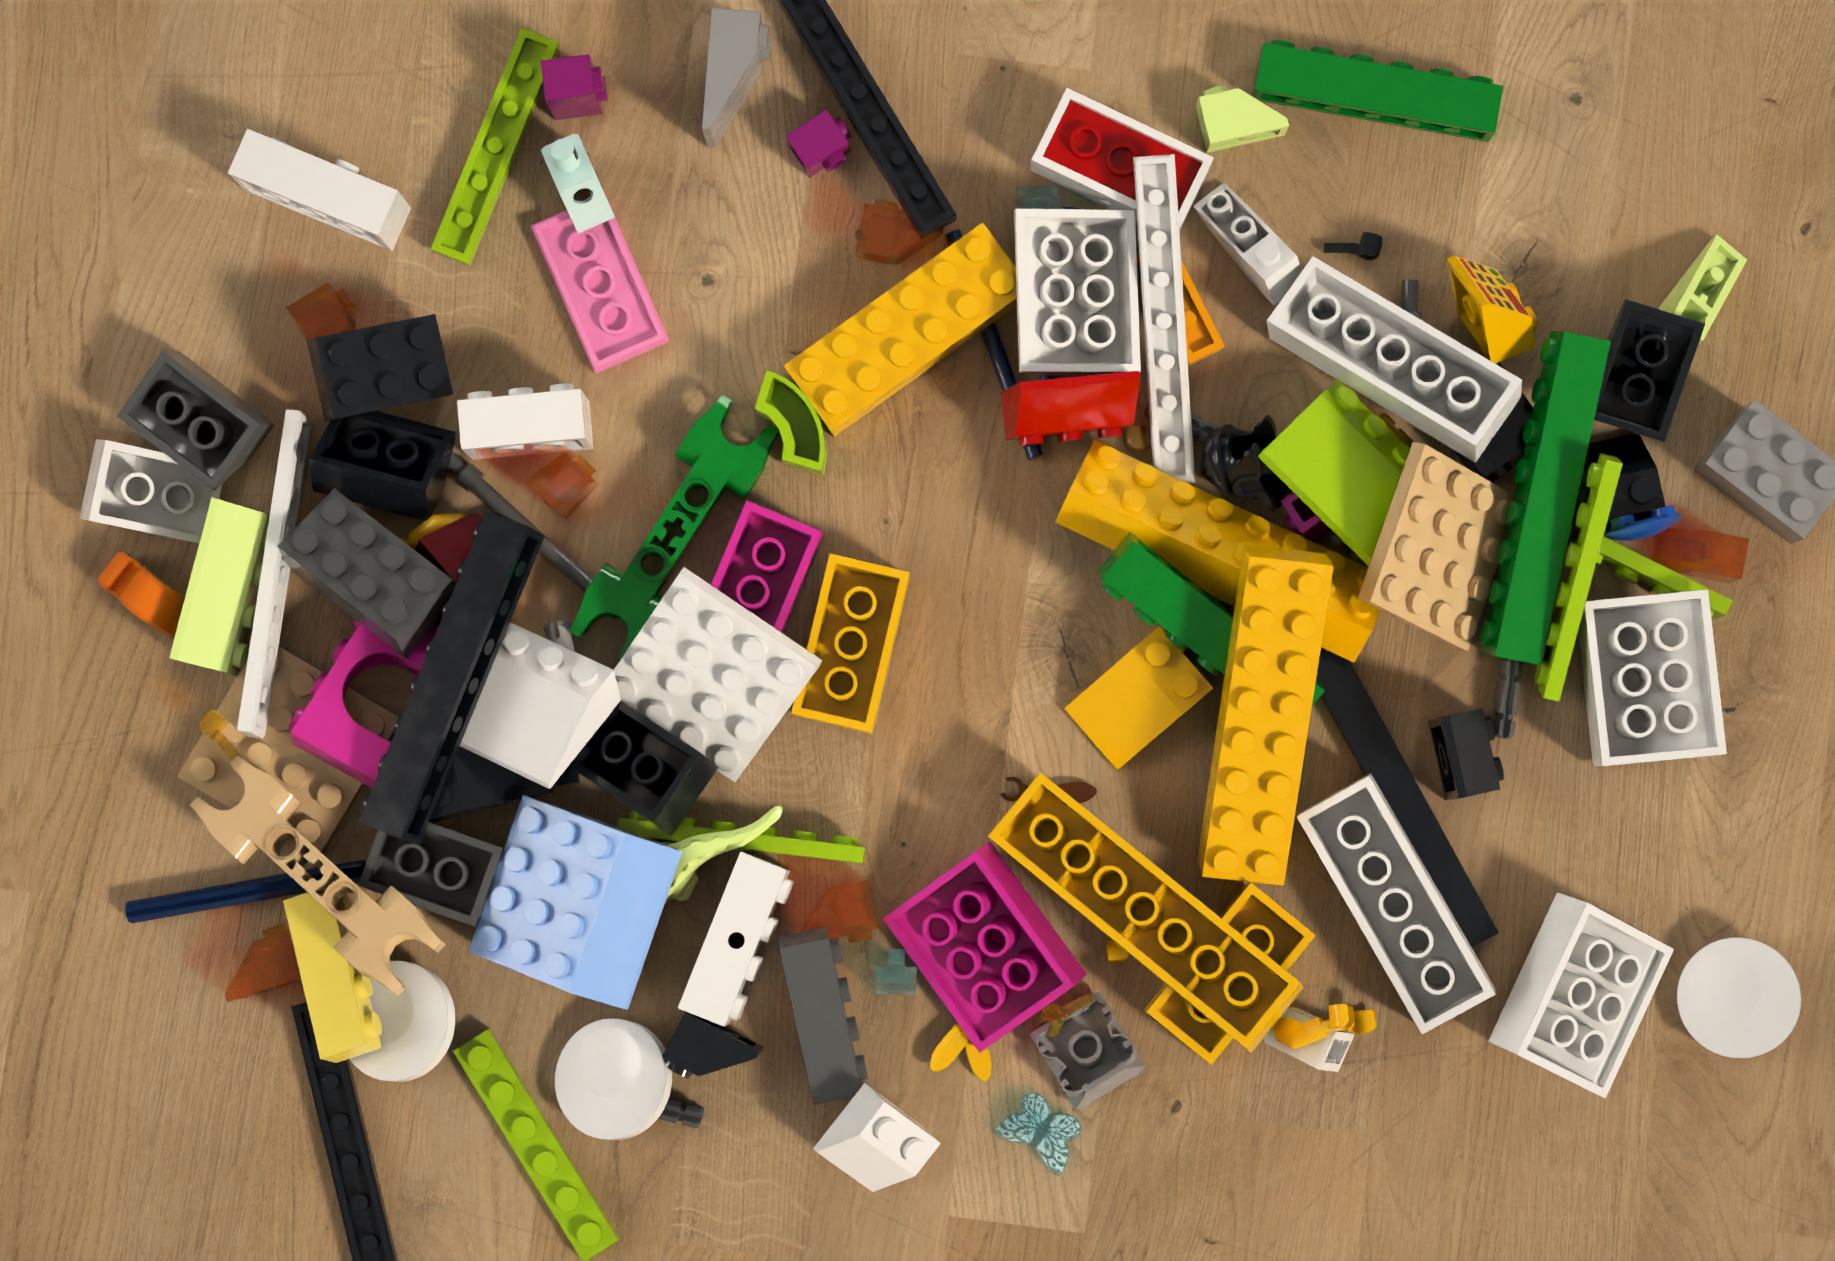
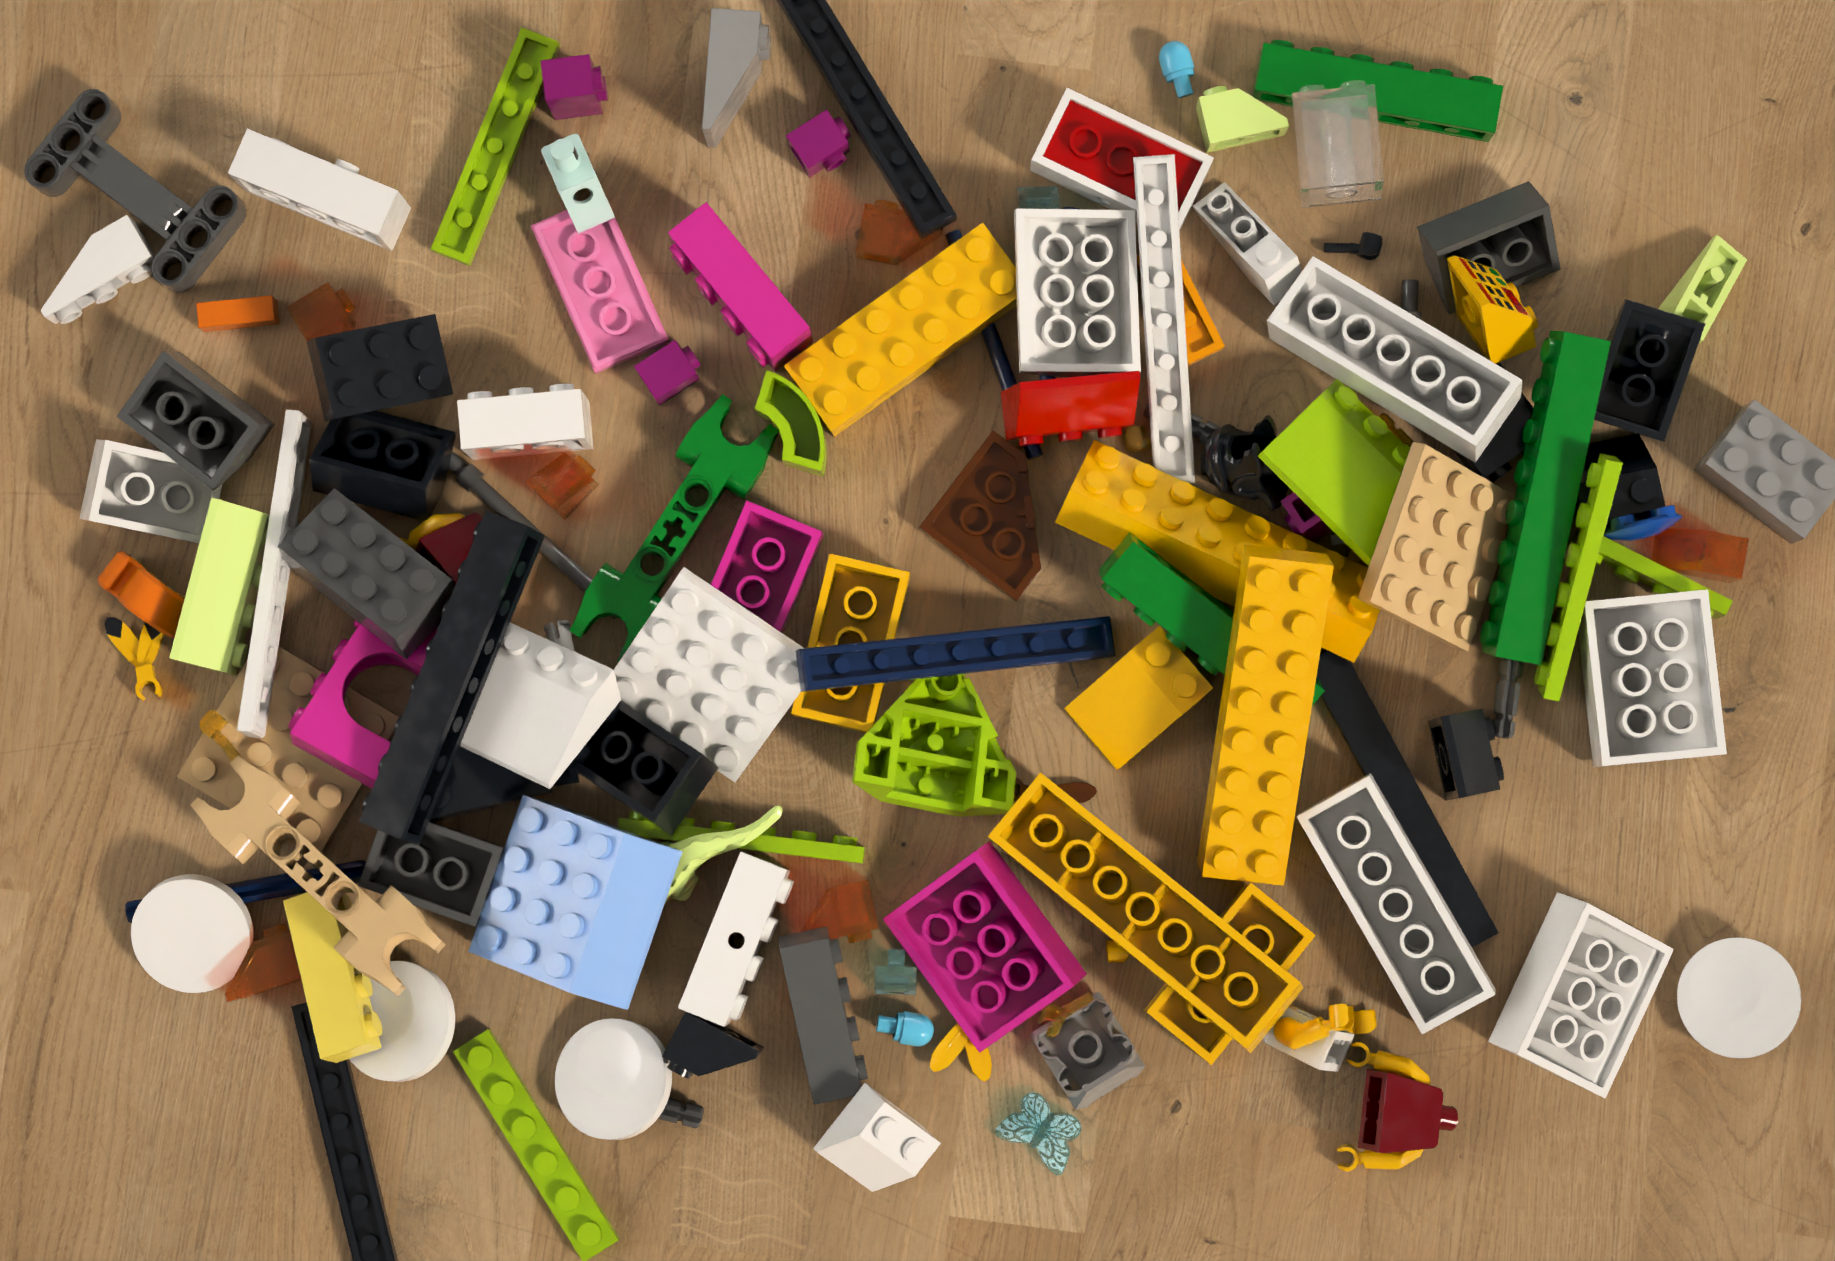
(103, 265): none -> white slope
(134, 190): none -> dark grey beam
(139, 652): none -> yellow piece
(191, 933): none -> white piece
(237, 313): none -> orange piece
(668, 371): none -> magenta brick
(740, 286): none -> dark pink brick
(907, 1028): none -> medium azure cylinder
(936, 752): none -> lime wedge
(954, 653): none -> dark blue tile
(990, 518): none -> reddish brown plate
(1177, 67): none -> medium azure cylinder
(1337, 144): none -> clear slope
(1397, 1114): none -> dark red torso
(1501, 232): none -> dark grey slope

